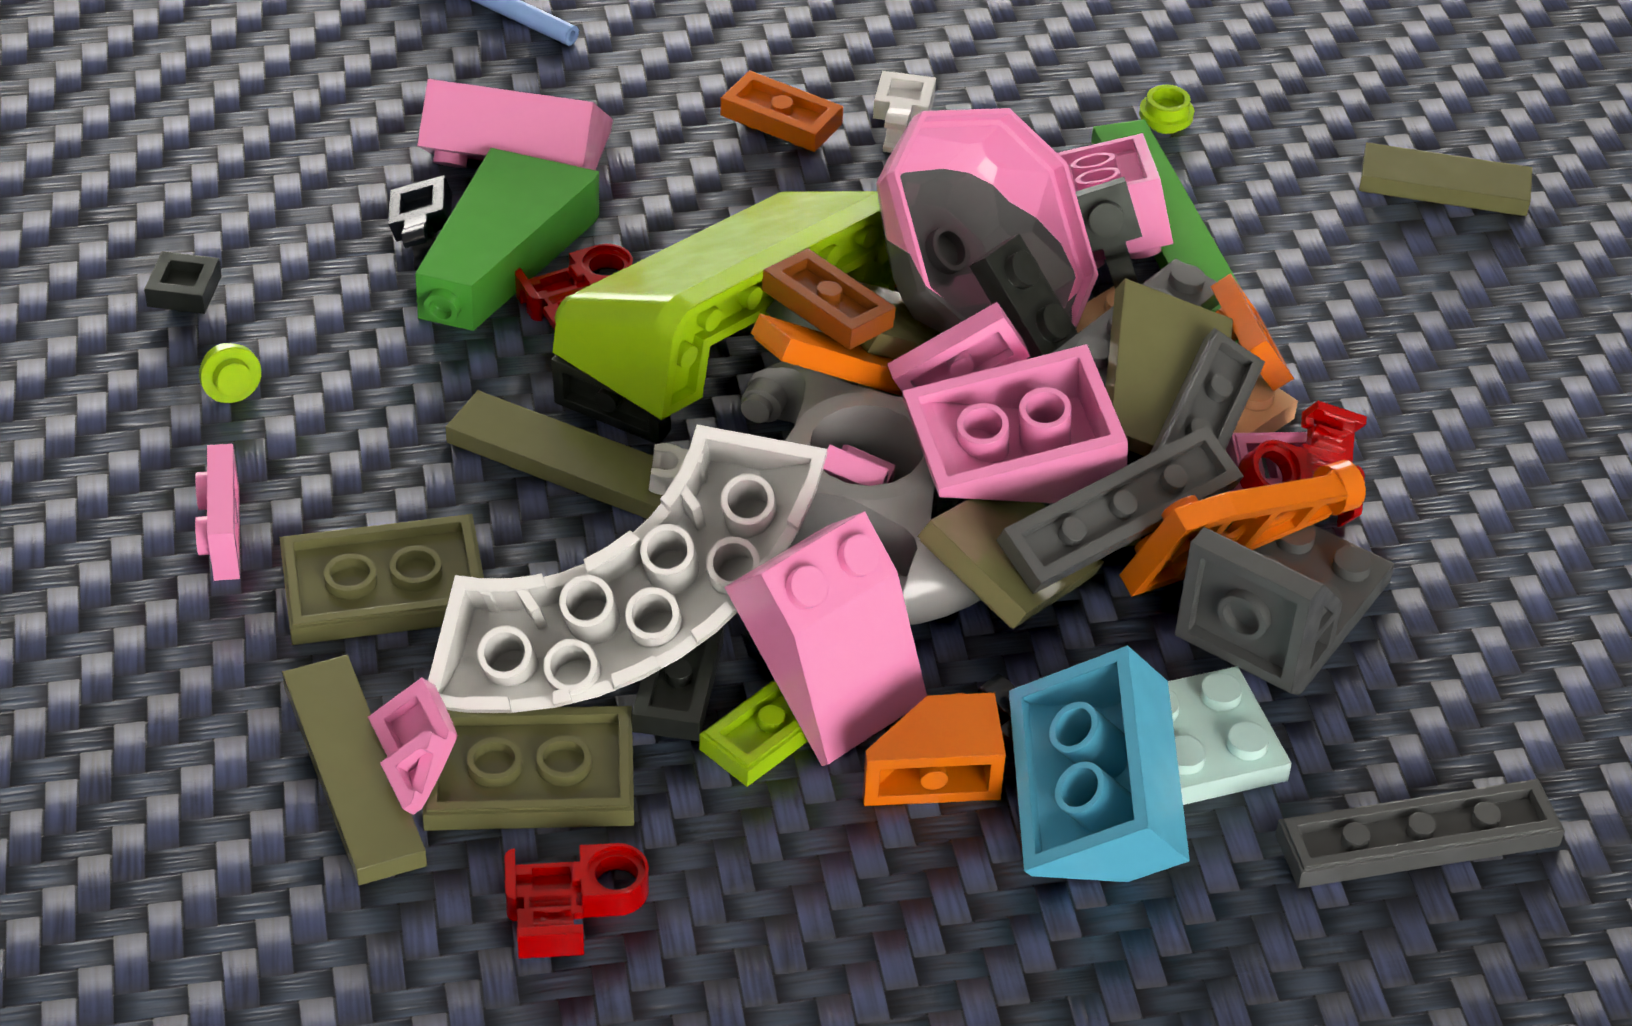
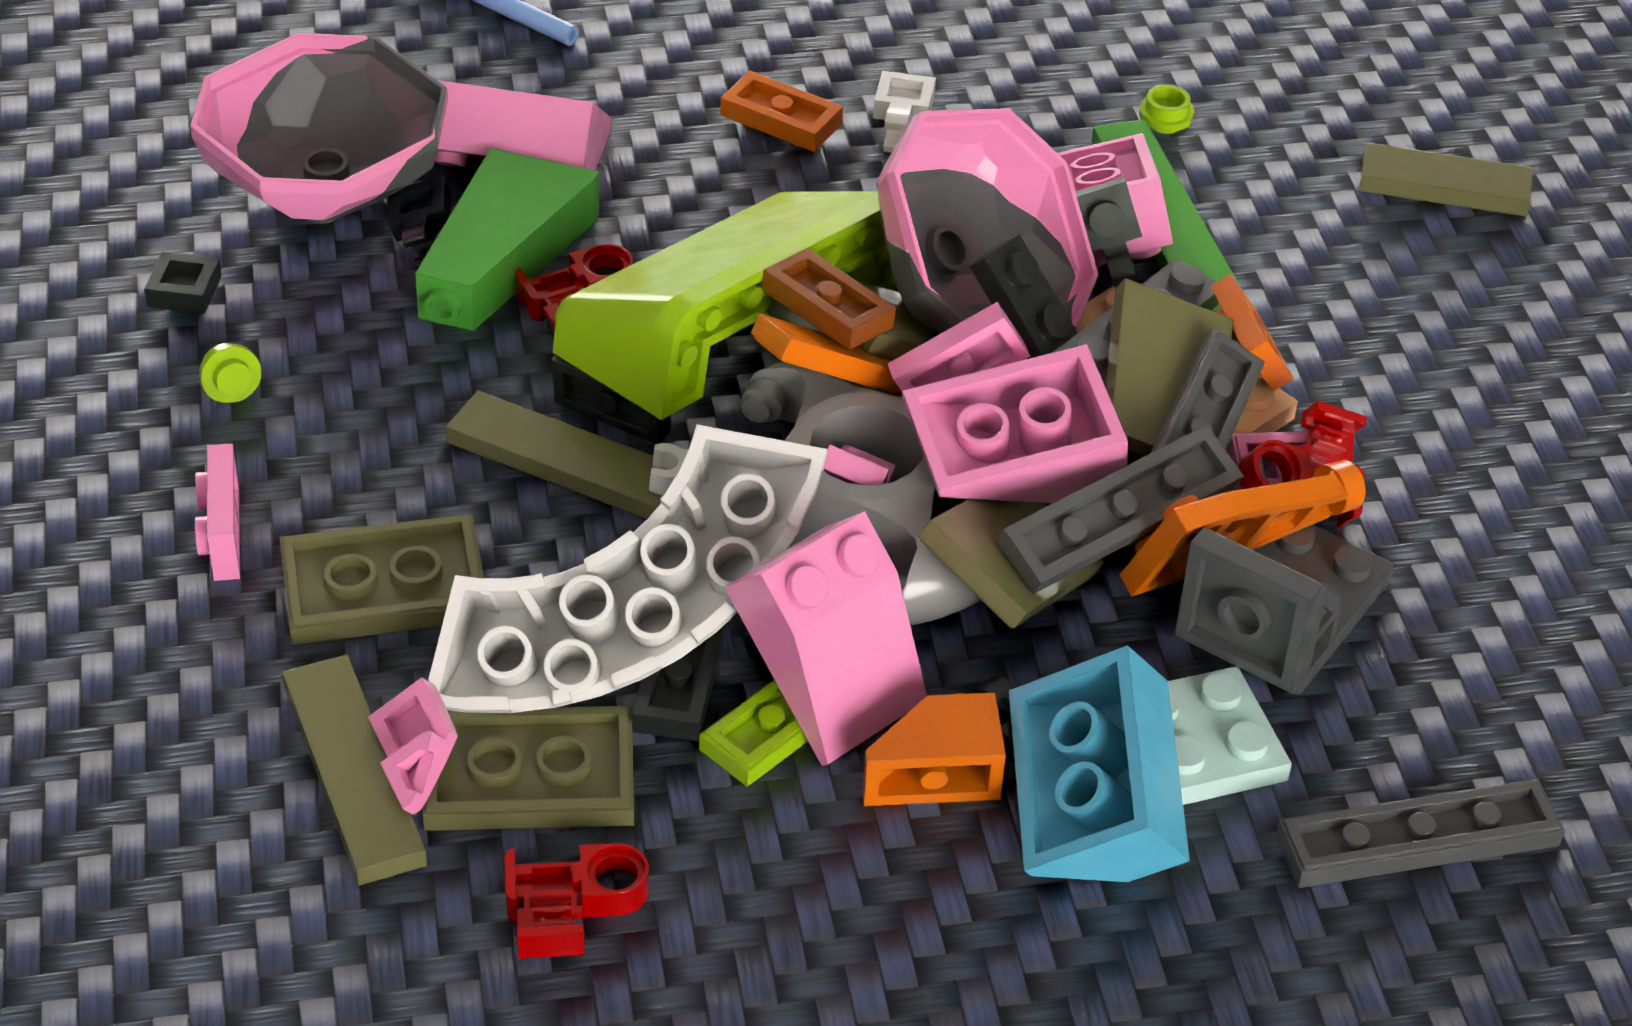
(320, 123): none -> dark grey rock

